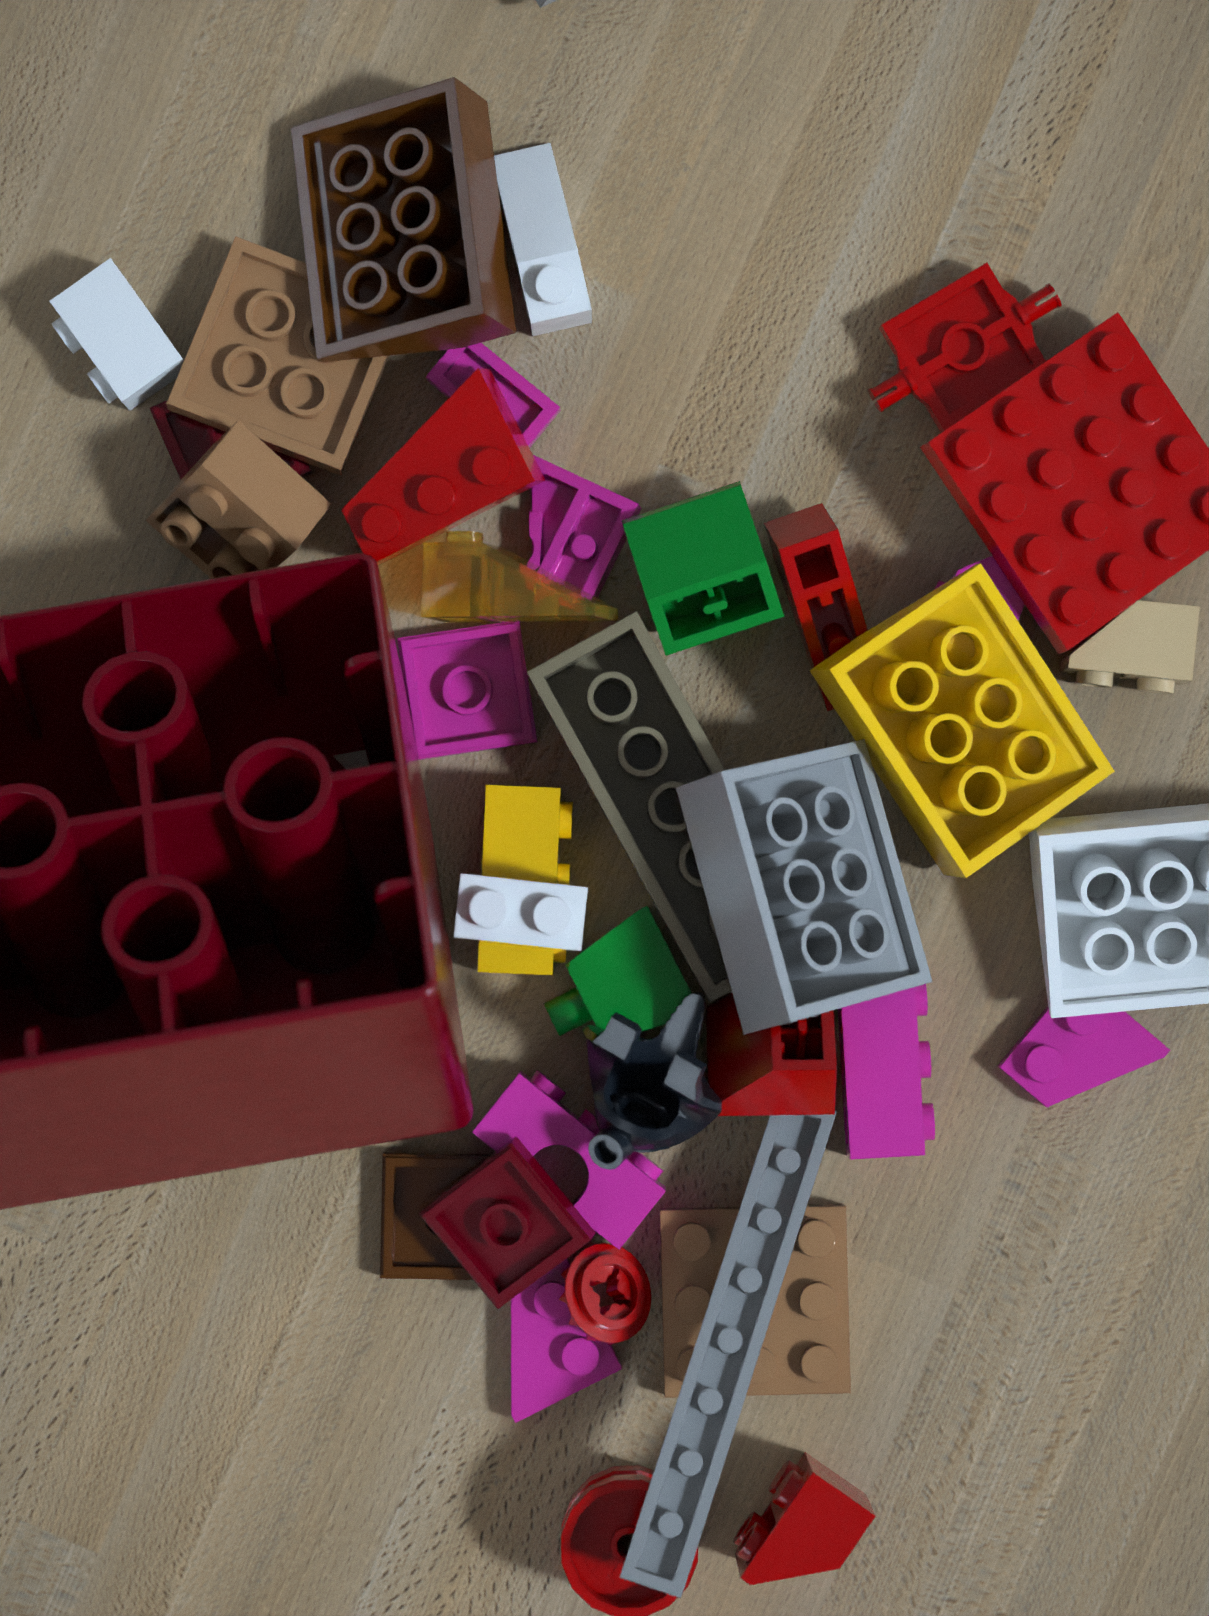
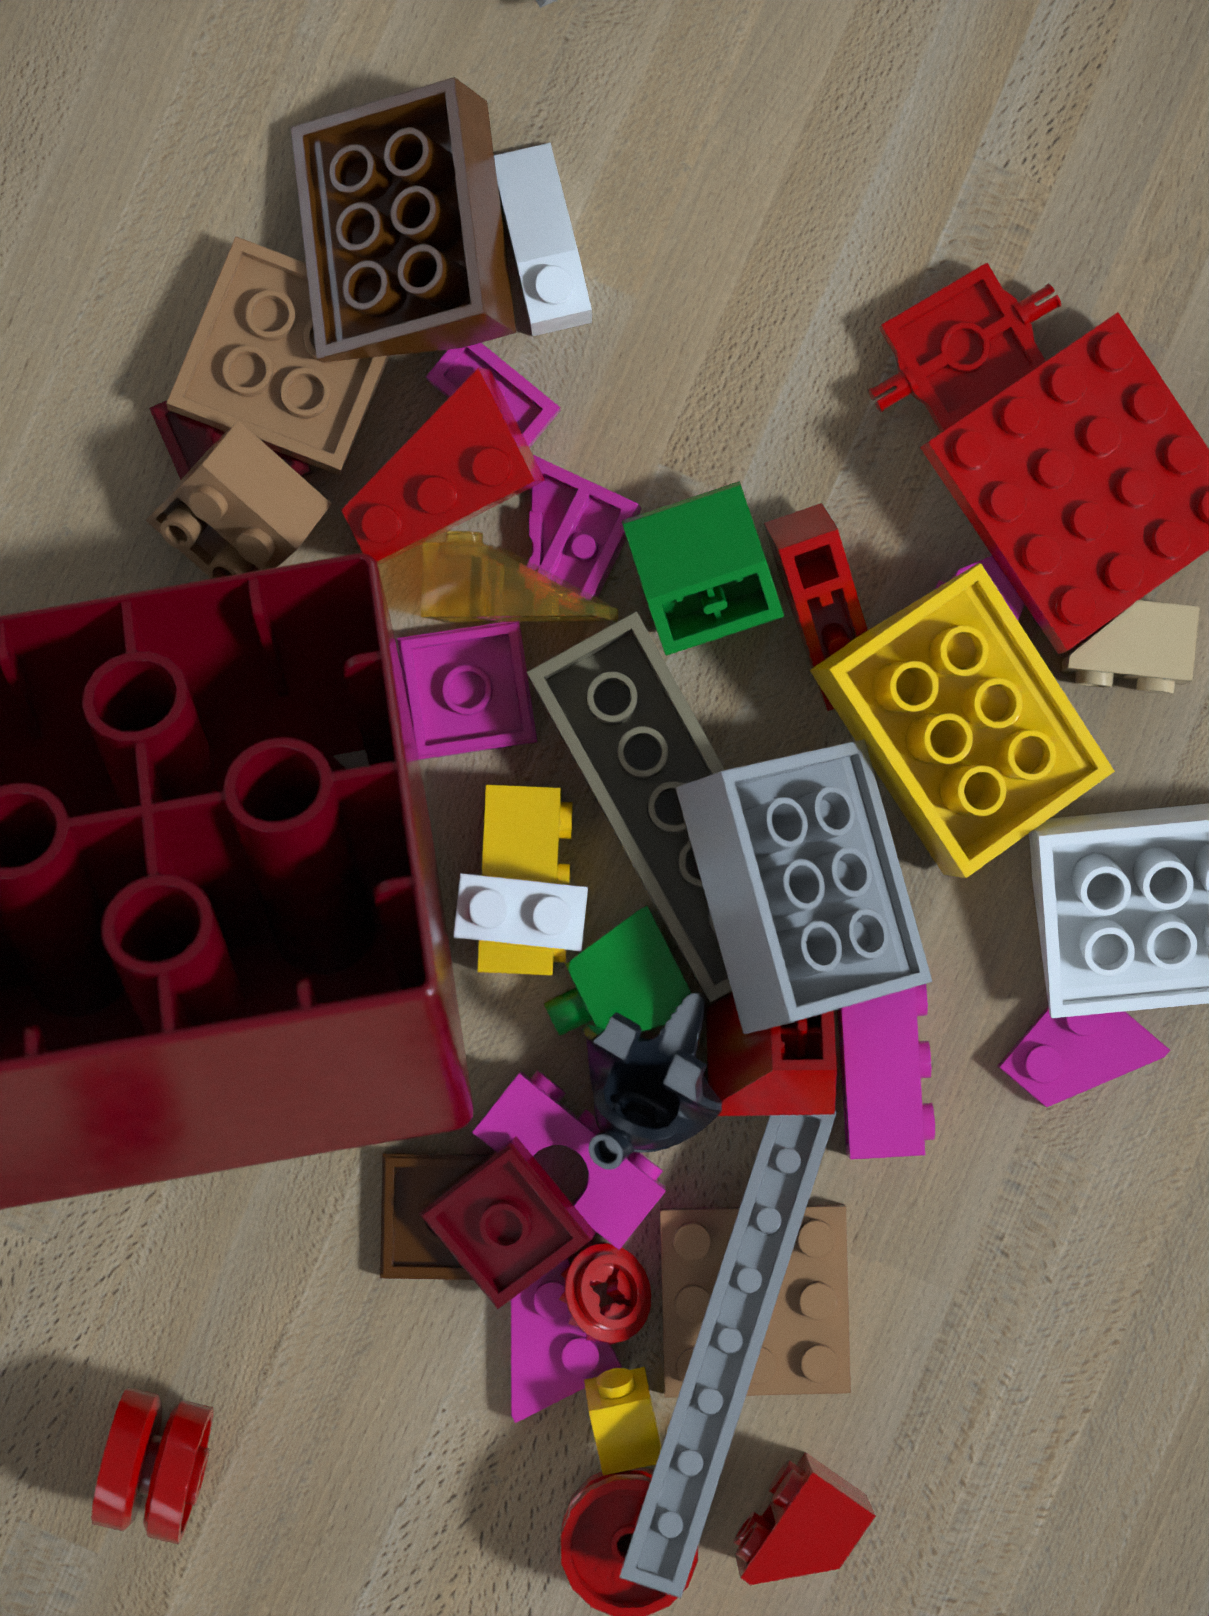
(117, 334): white brick -> none
(143, 1463): none -> red wheel
(623, 1419): none -> yellow brick

